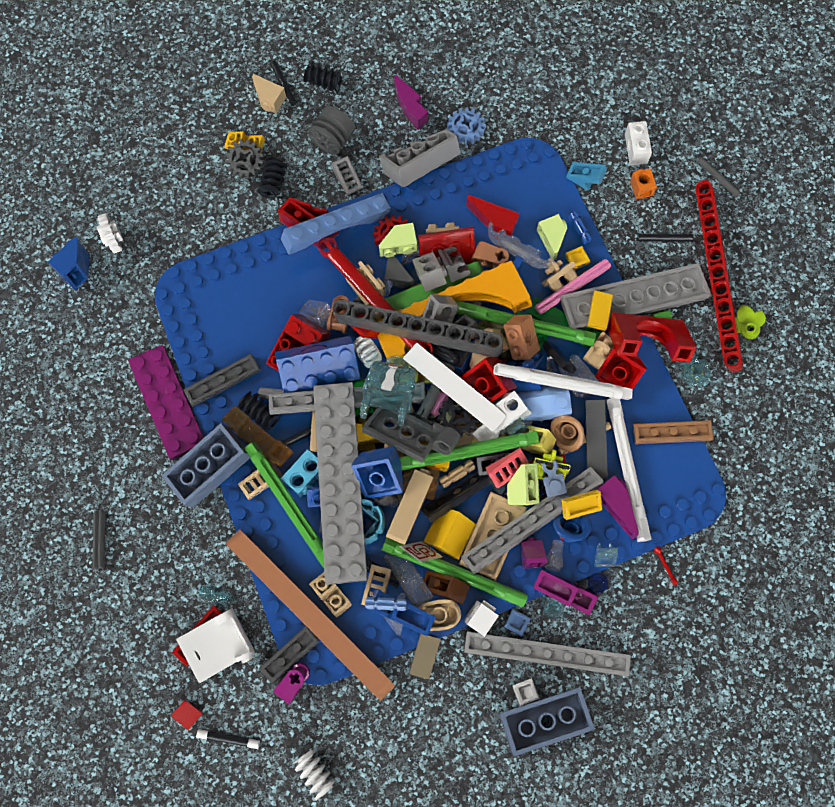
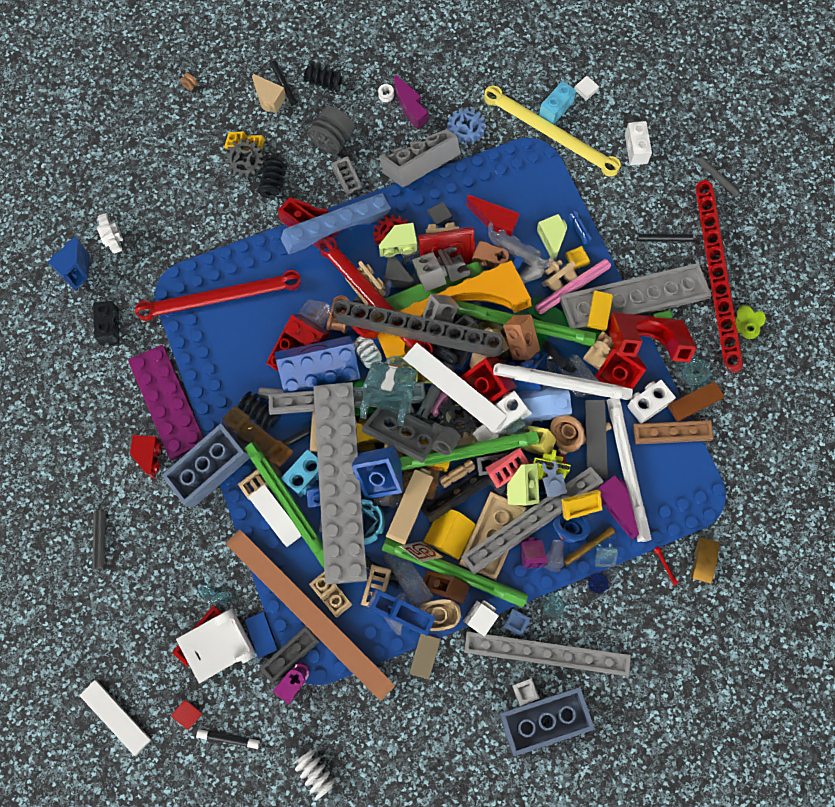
(106, 323): none -> black brick
(115, 717): none -> white tile
(146, 452): none -> red slope
(188, 81): none -> medium nougat bush
(218, 295): none -> red piece
(221, 380): dark grey tile -> none
(261, 635): none -> blue tile
(275, 516): none -> white slope
(383, 88): none -> white bush
(386, 603): medium blue axle -> none
(439, 214): none -> dark grey tile
(531, 273): none -> light grey cone
(552, 131): none -> light yellow piece
(557, 102): none -> medium azure brick
(566, 591): magenta slope -> none
(586, 88): none -> white tile
(586, 173): dark azure slope -> none
(588, 546): none -> pearl gold bar
(643, 190): orange brick -> none
(652, 403): none -> white brick
(696, 401): none -> dark orange tile
(706, 560): none -> pearl gold slope

